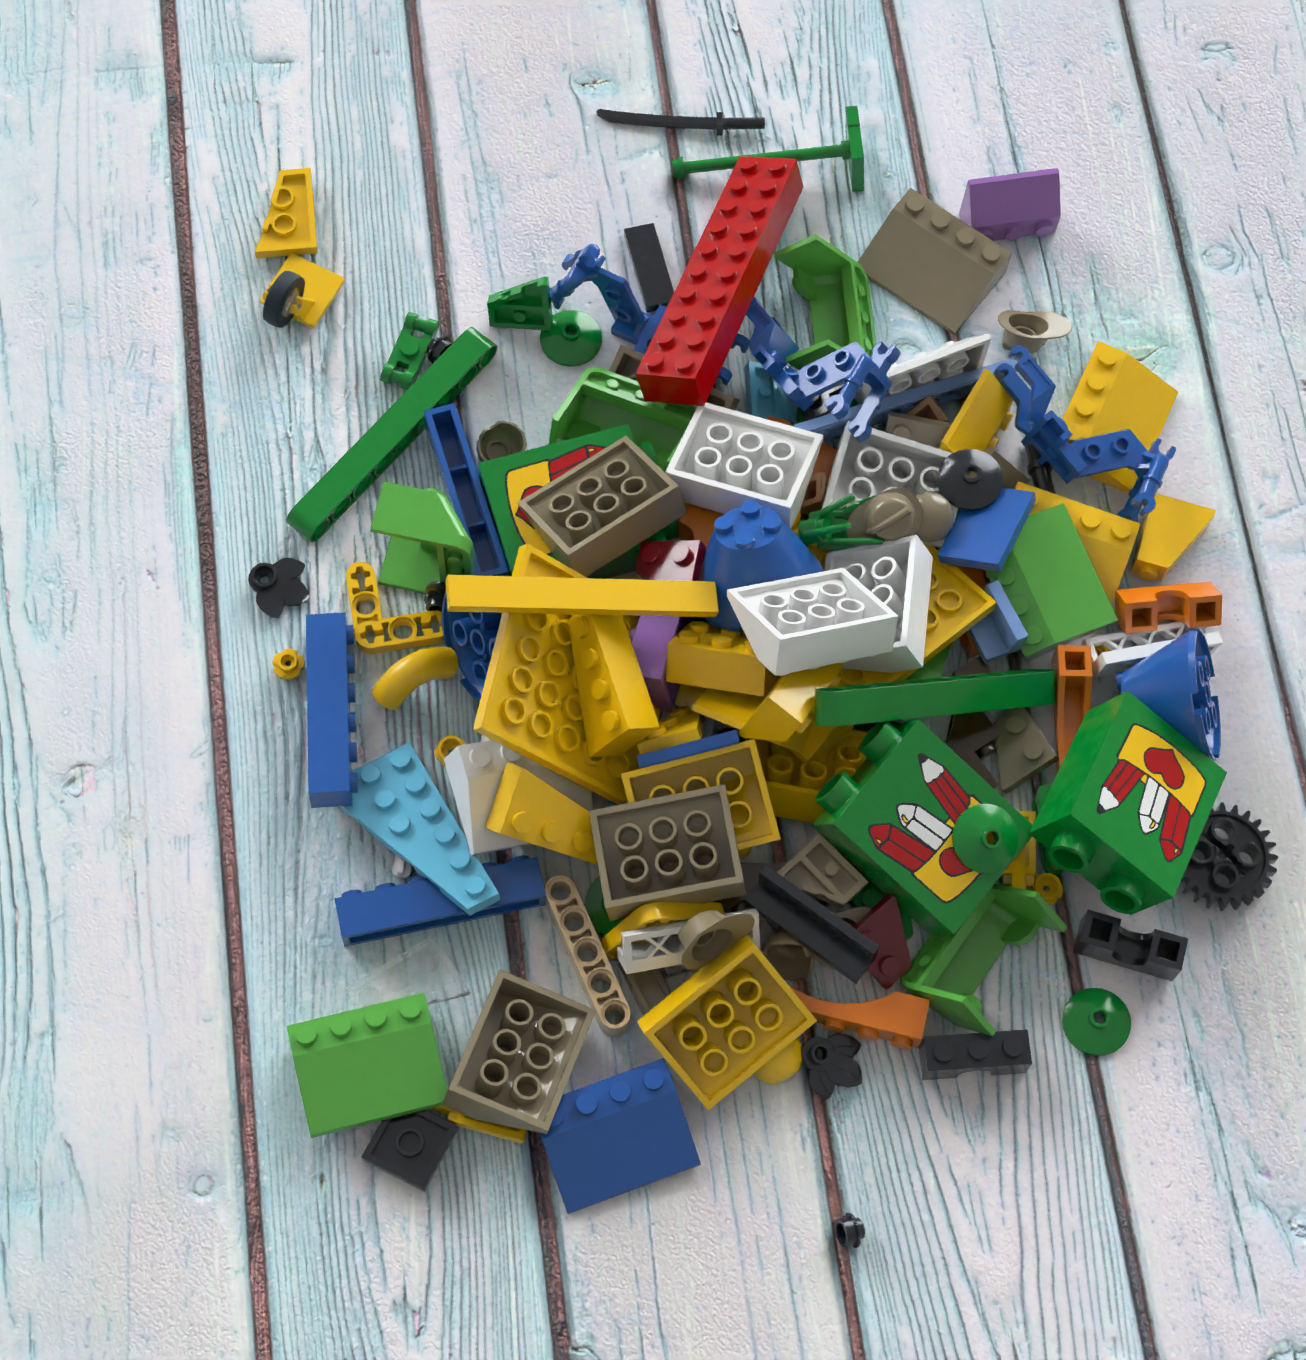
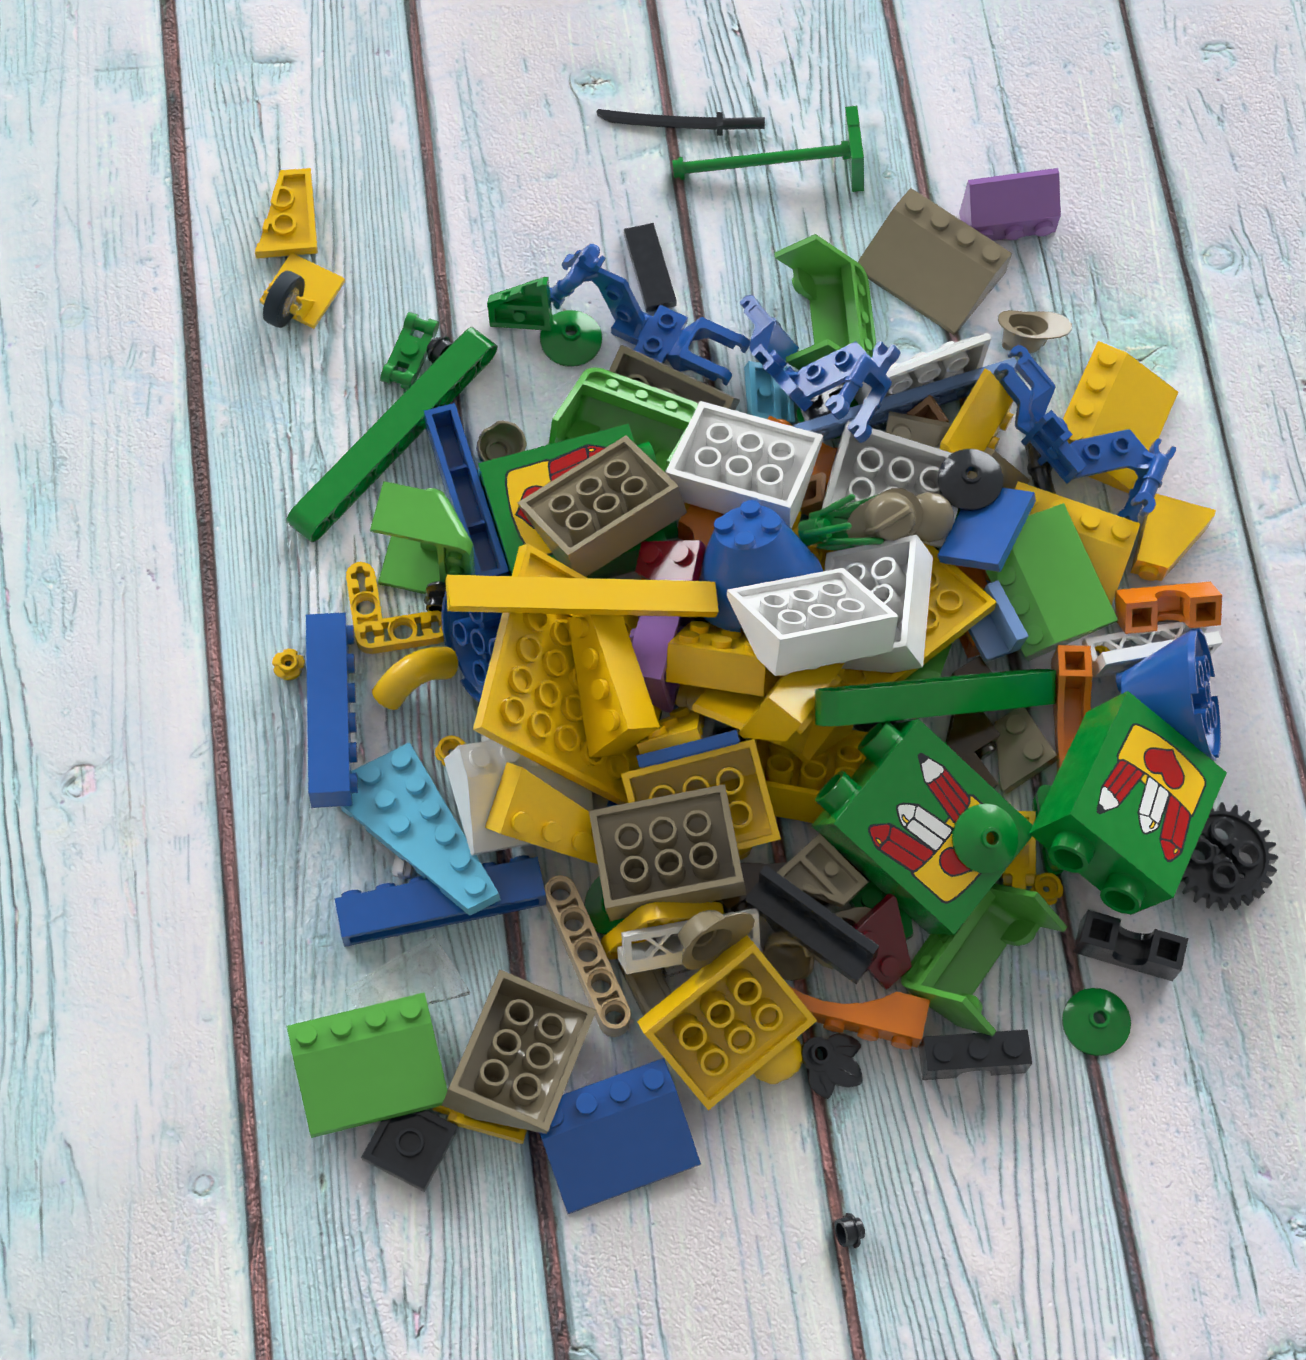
(283, 587): black plate -> none
(720, 281): red brick -> none

